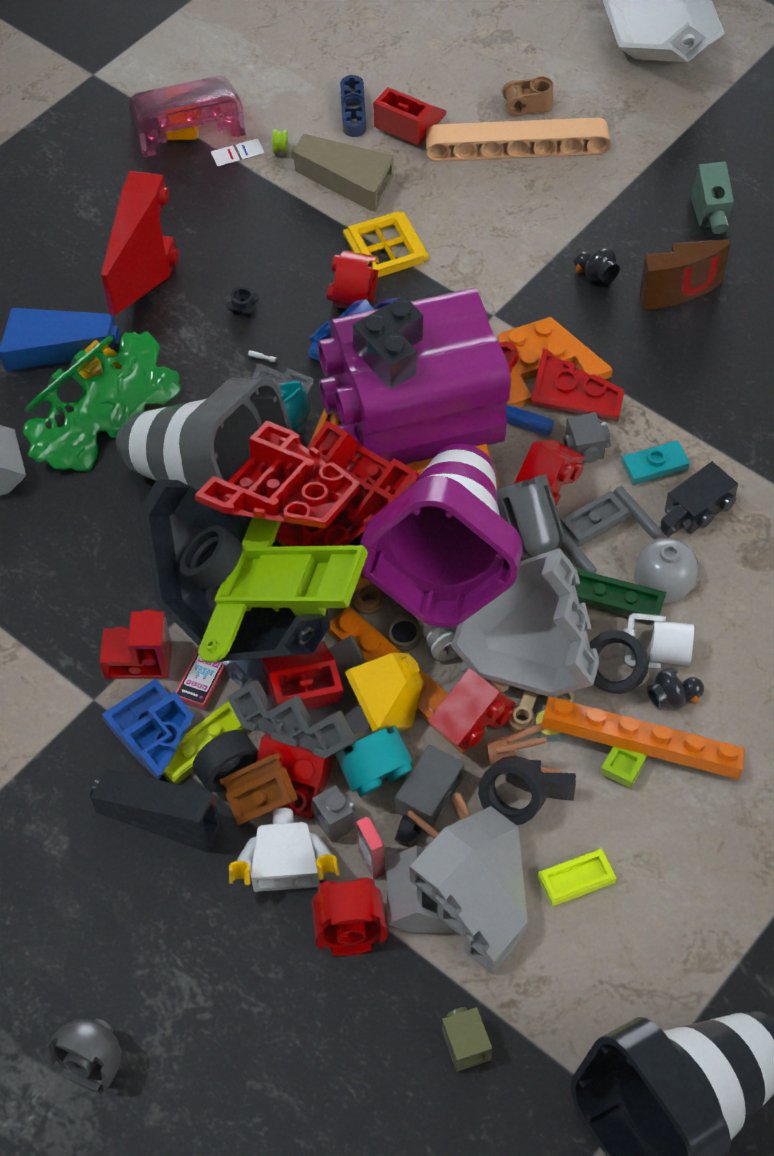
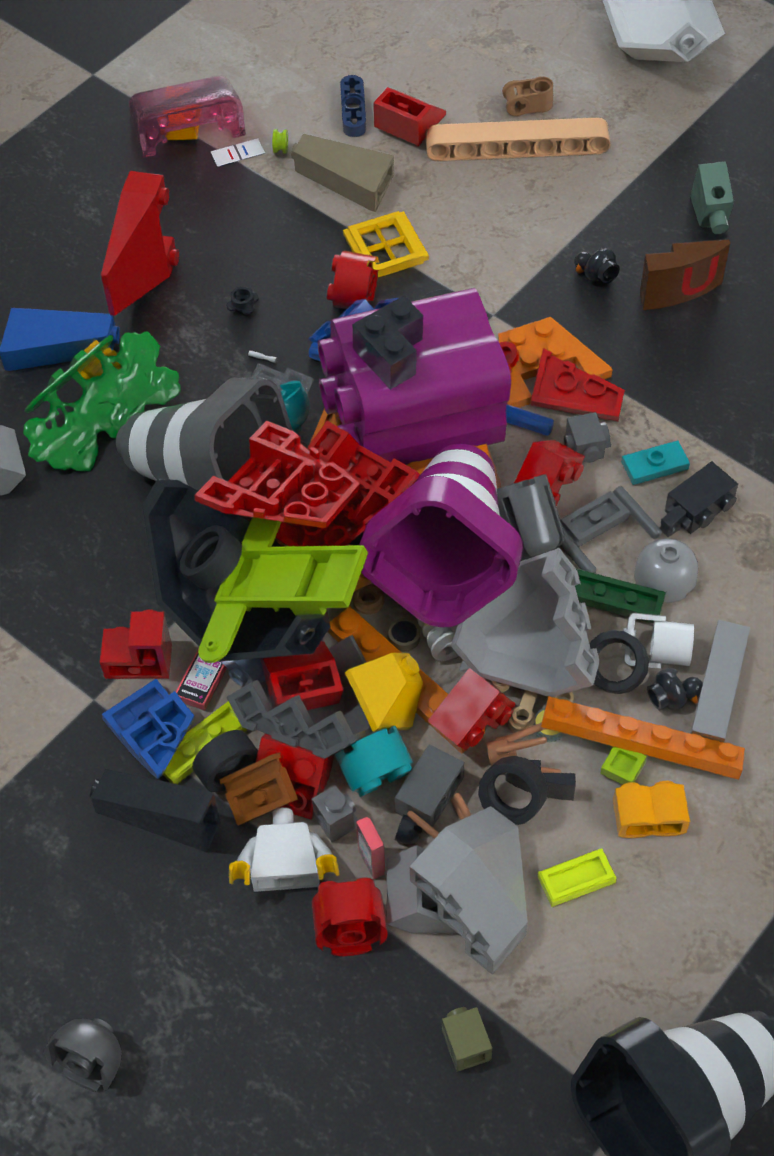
(651, 810): none -> light orange brick
(720, 681): none -> light grey slope

